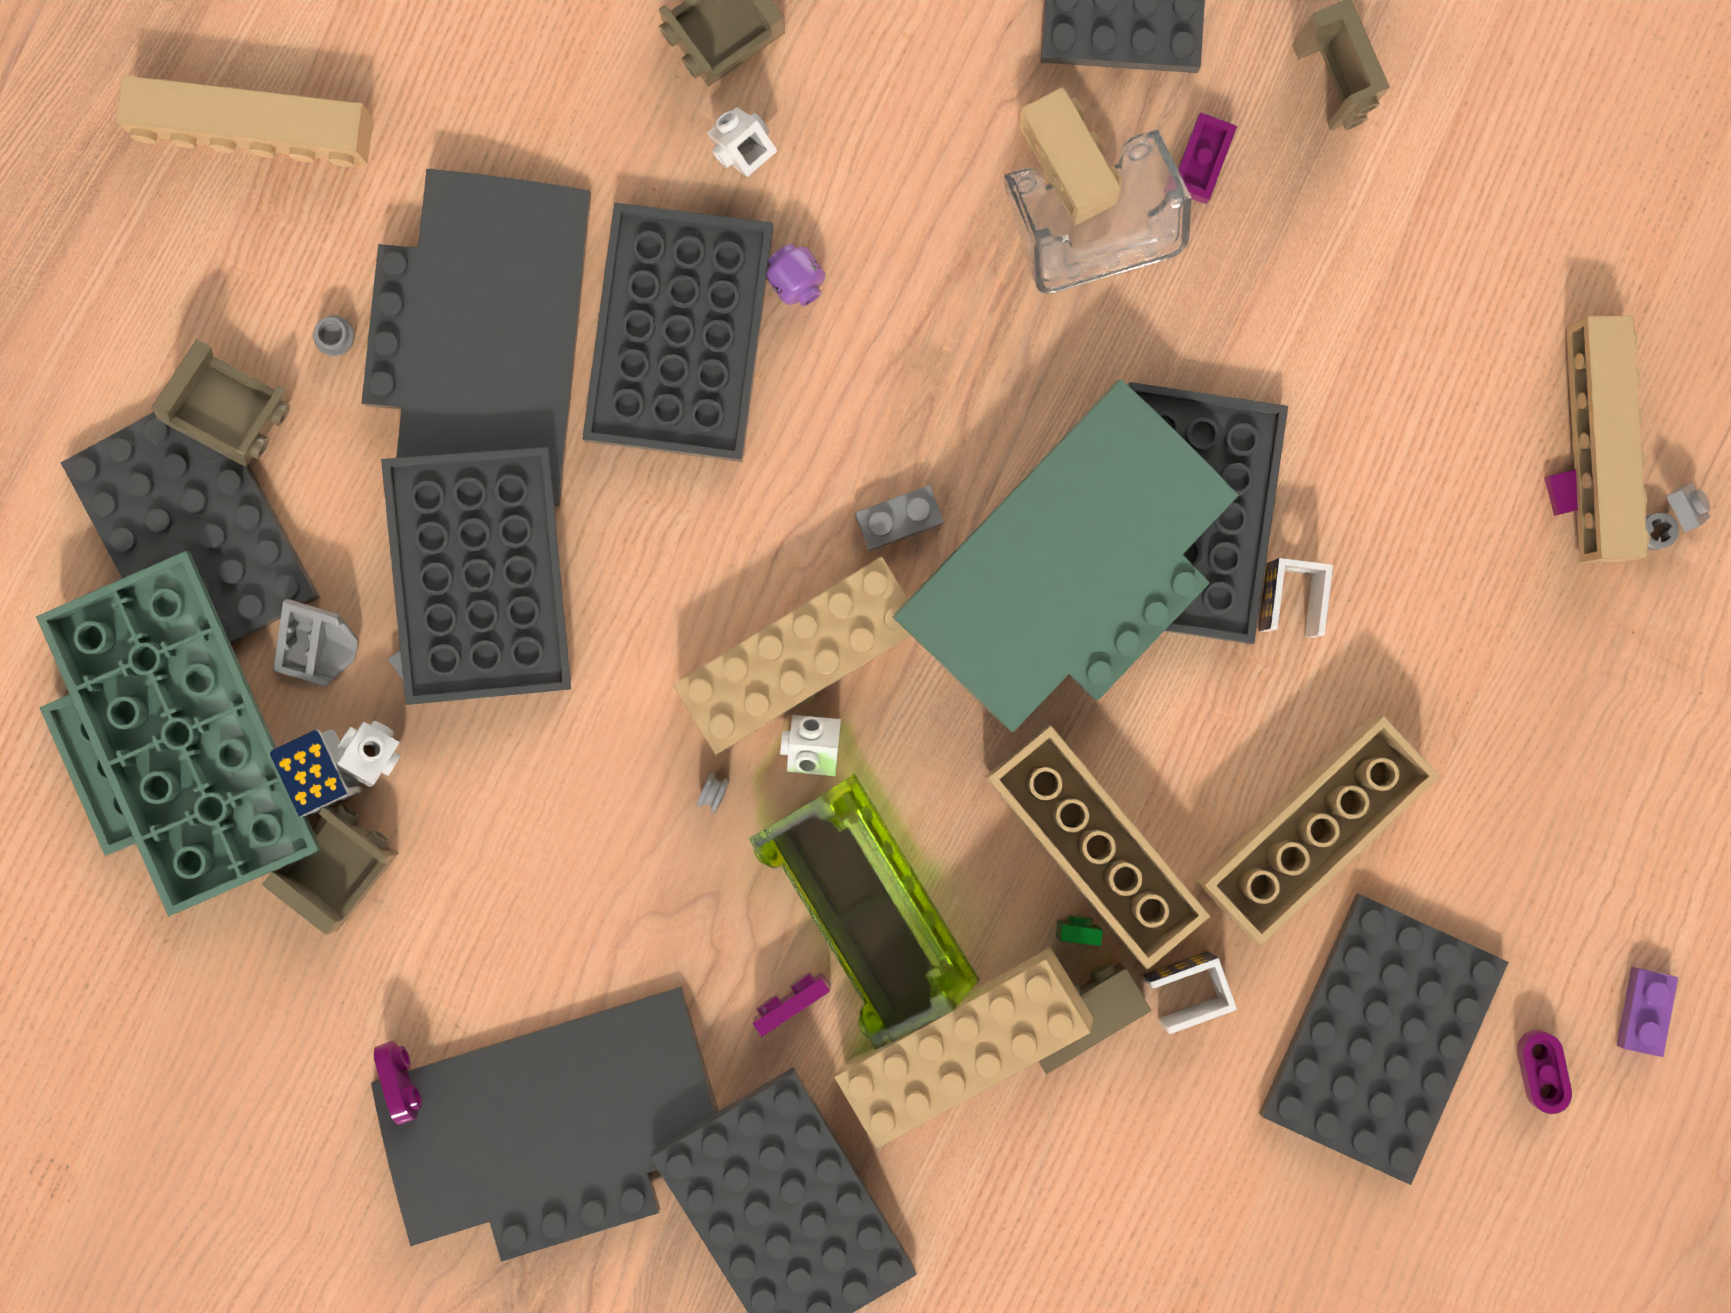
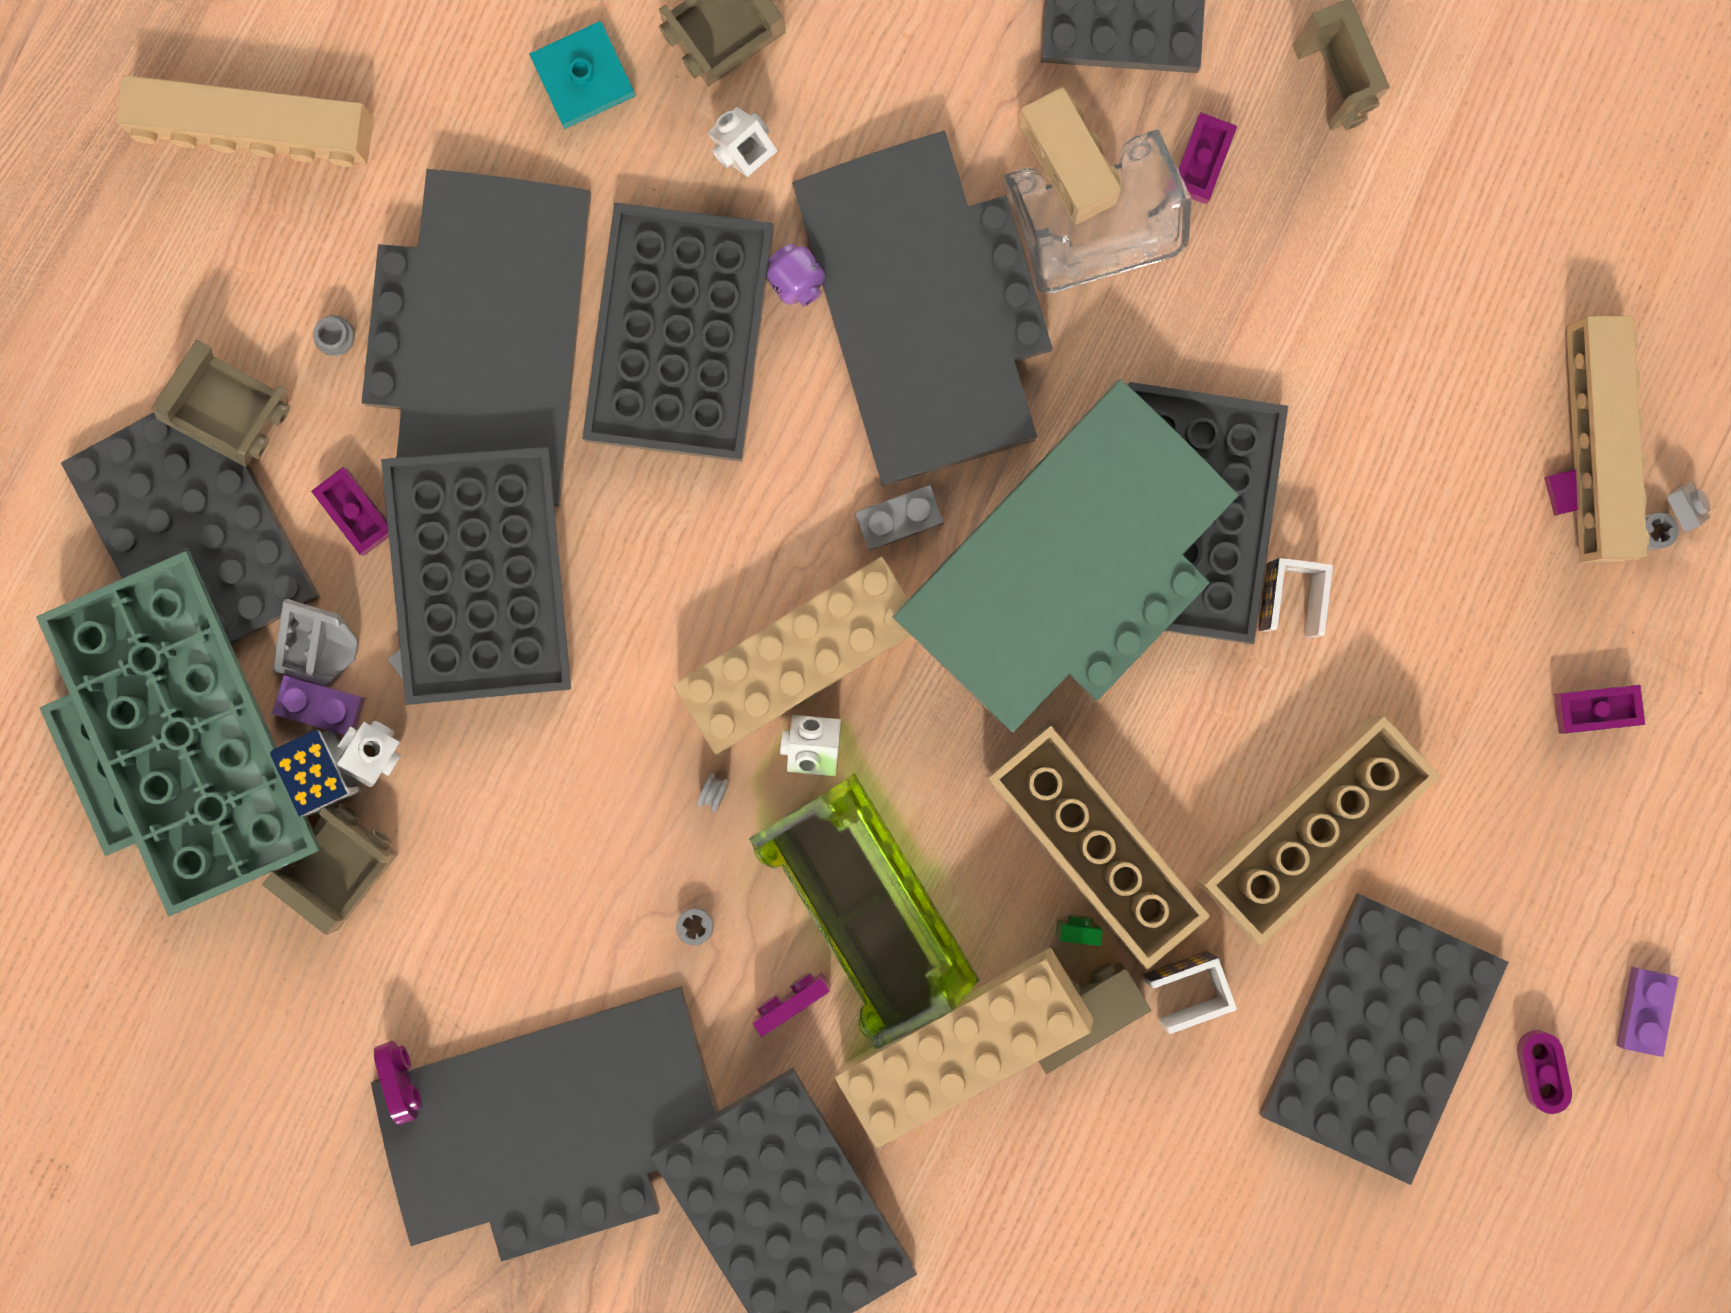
(318, 705): none -> medium lavender plate
(352, 511): none -> magenta plate
(582, 74): none -> teal plate
(683, 930): none -> light grey bush
(925, 305): none -> dark grey slope
(1599, 709): none -> magenta plate

